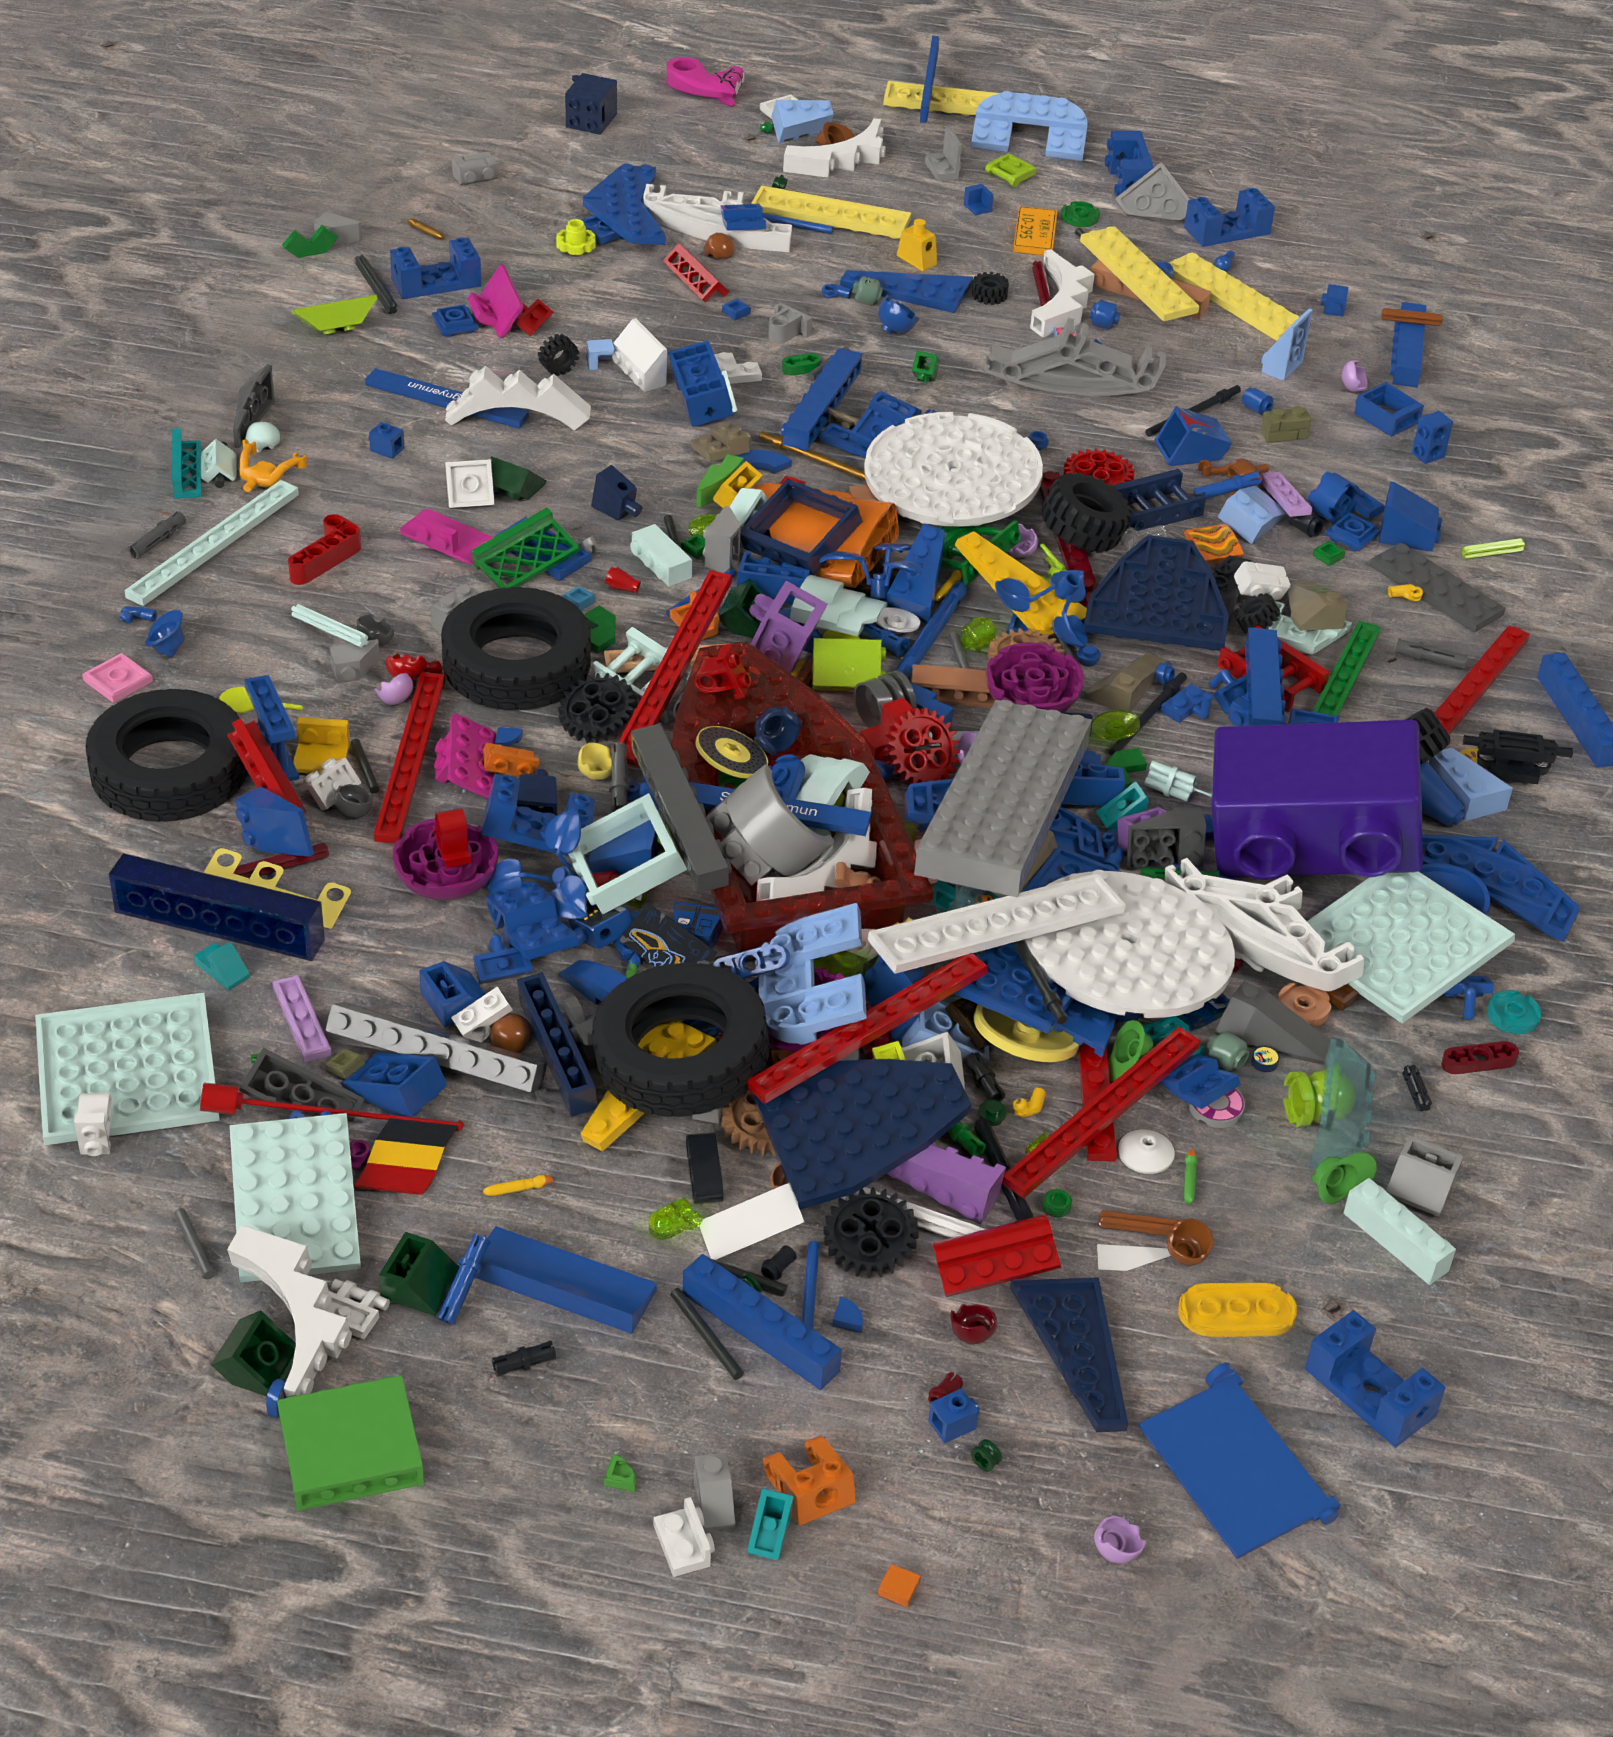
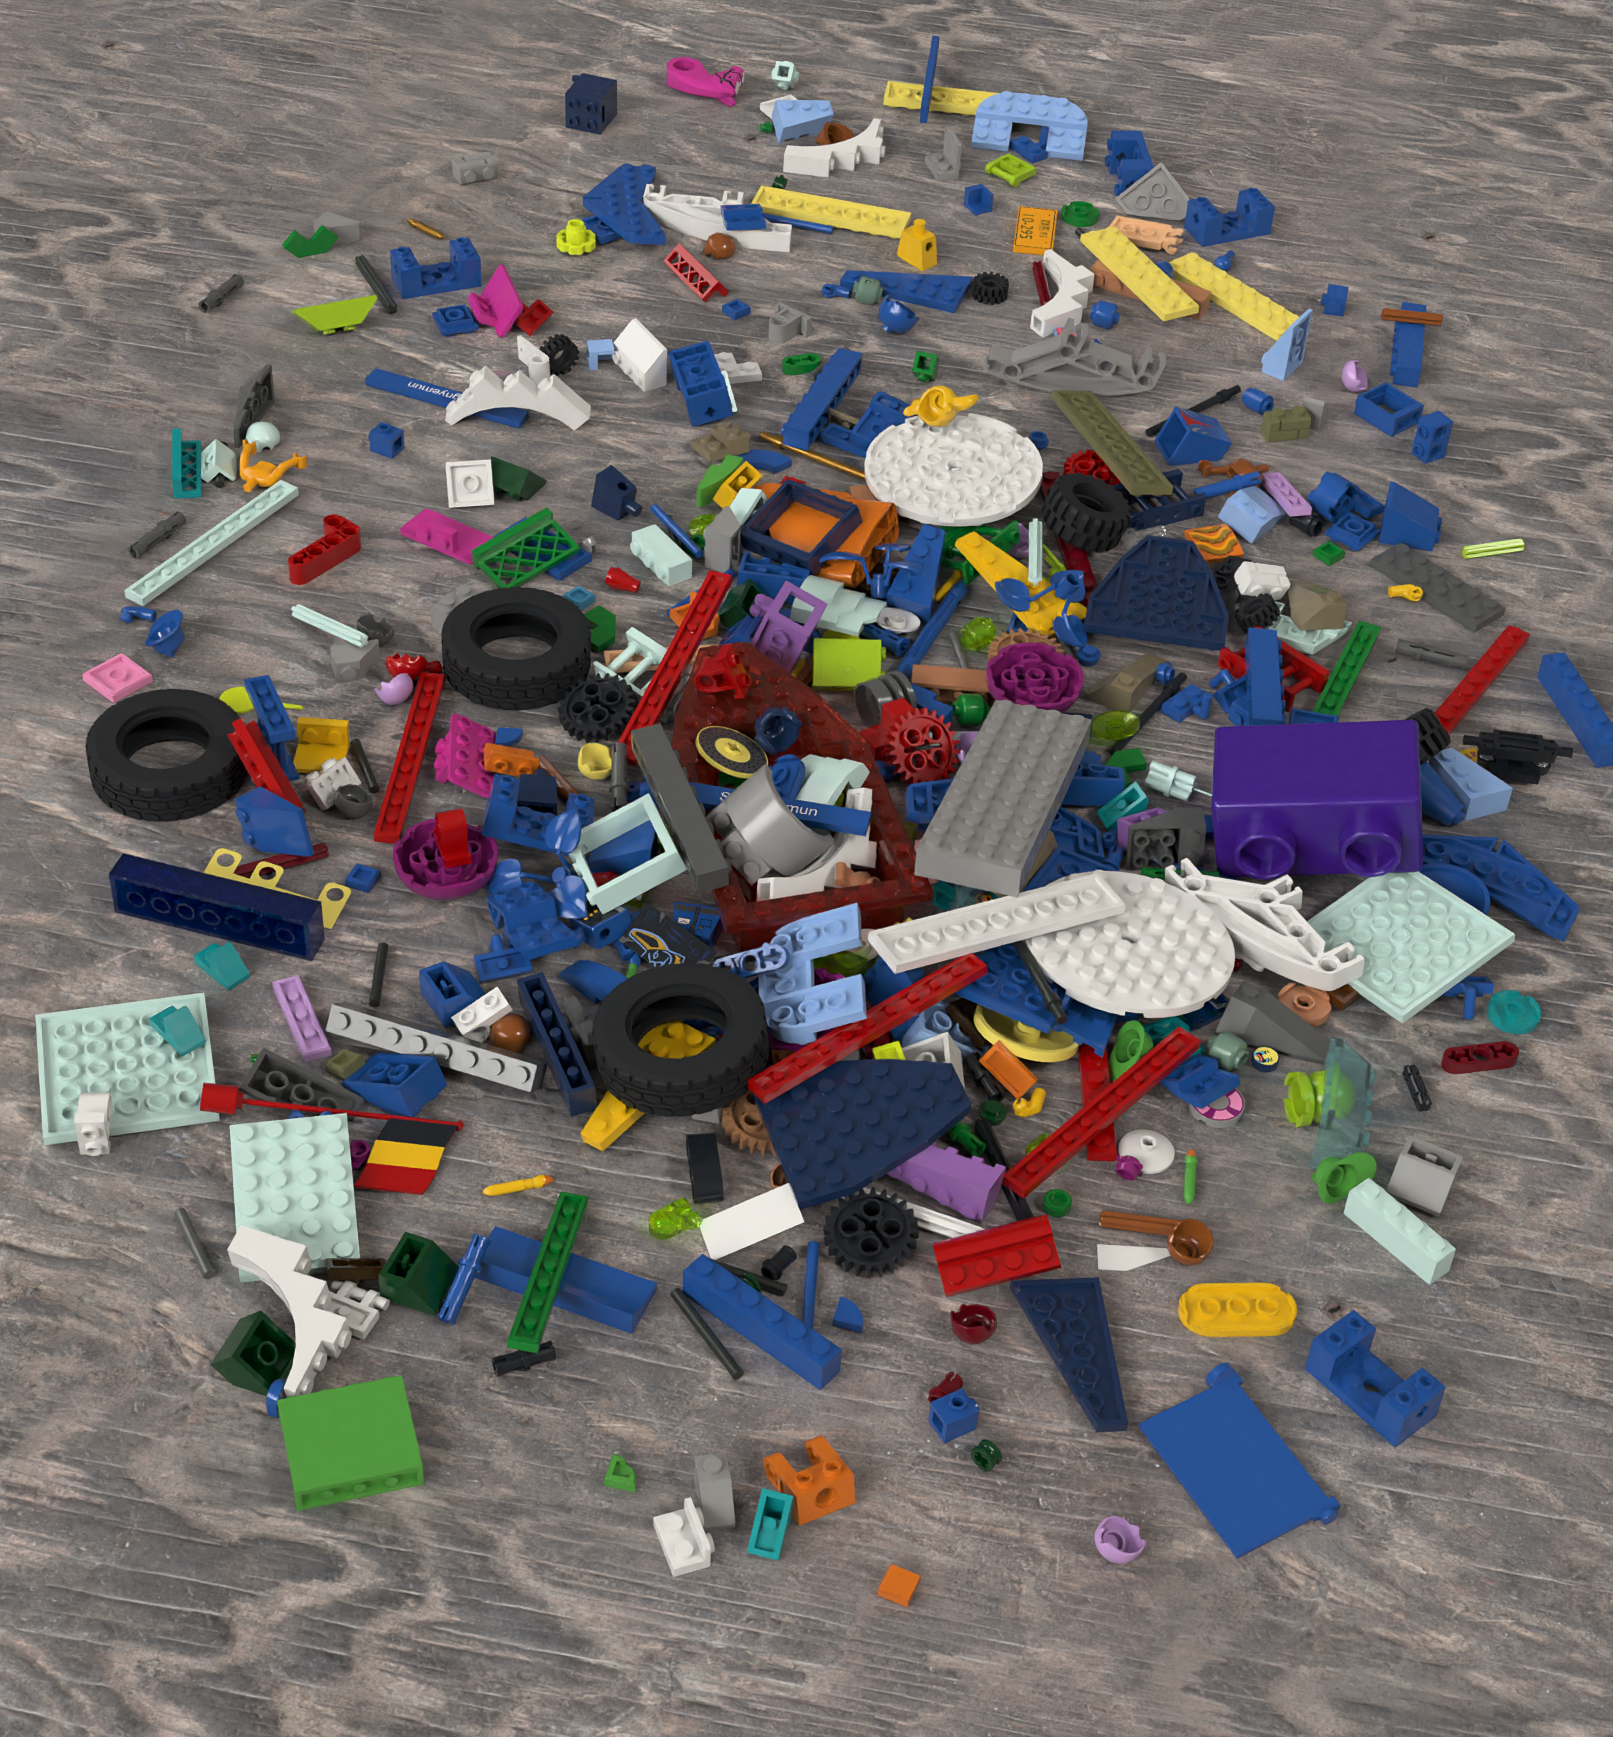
(178, 1029): none -> teal slope
(217, 296): none -> dark grey pin
(353, 1269): none -> dark brown plate
(362, 878): none -> blue tile
(378, 975): none -> pearl dark grey bar
(535, 360): none -> white door
(548, 1273): none -> green tile
(564, 788): none -> dark orange axle
(676, 530): none -> blue bar
(741, 631): none -> blue piece
(780, 72): none -> light aqua brick
(939, 406): none -> yellow piece
(970, 709): none -> green head
(1008, 1070): none -> orange tile
(1028, 149): none -> blue plate
(1035, 551): none -> light aqua axle
(1112, 443): none -> olive plate
(1128, 1167): none -> magenta plate
(1148, 233): none -> light nougat tile
(1317, 410): none -> light grey slope

